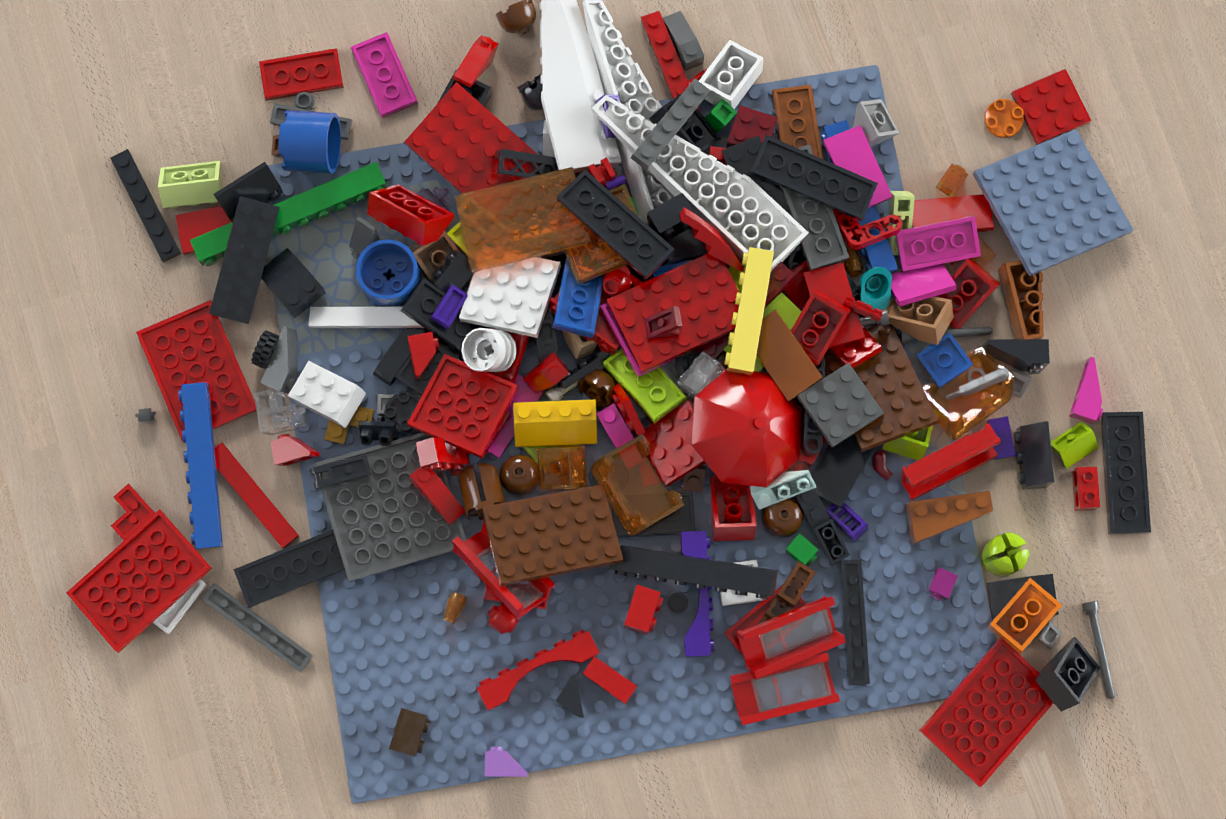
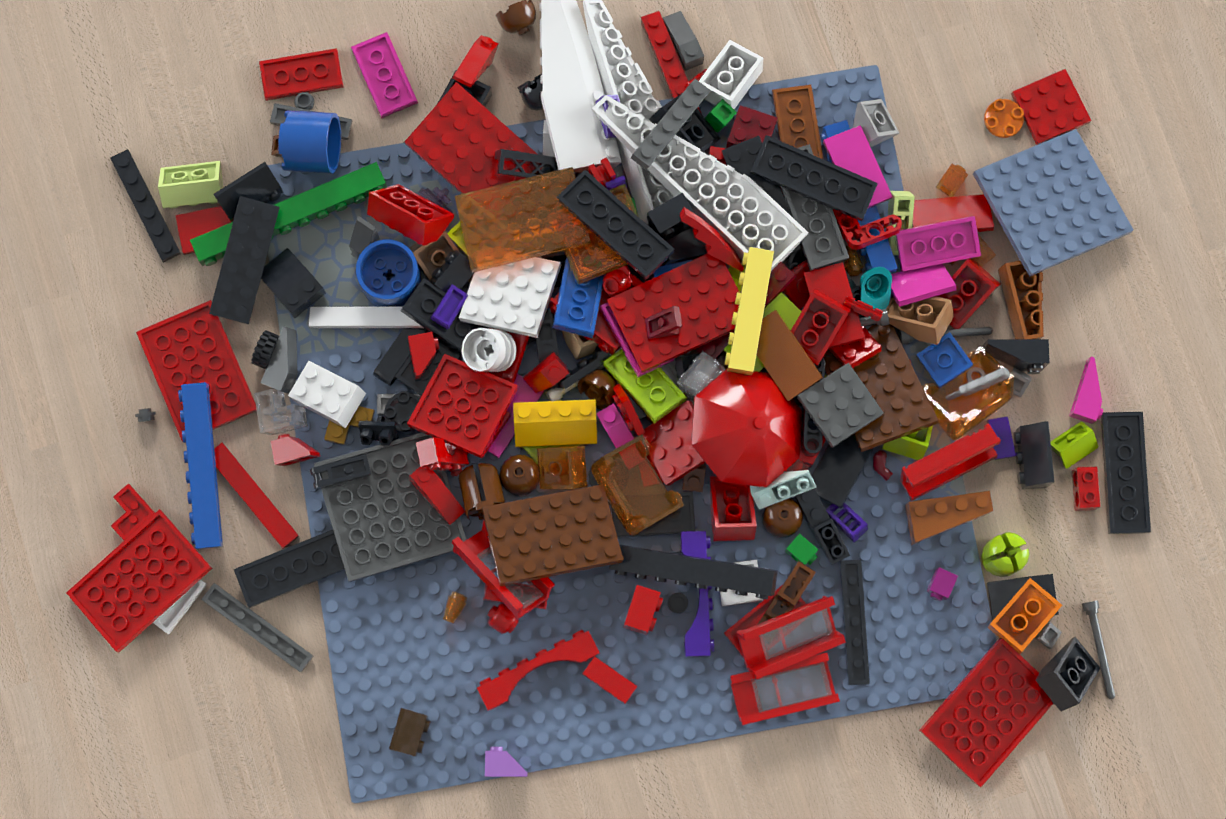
(570, 698): black slope -> none

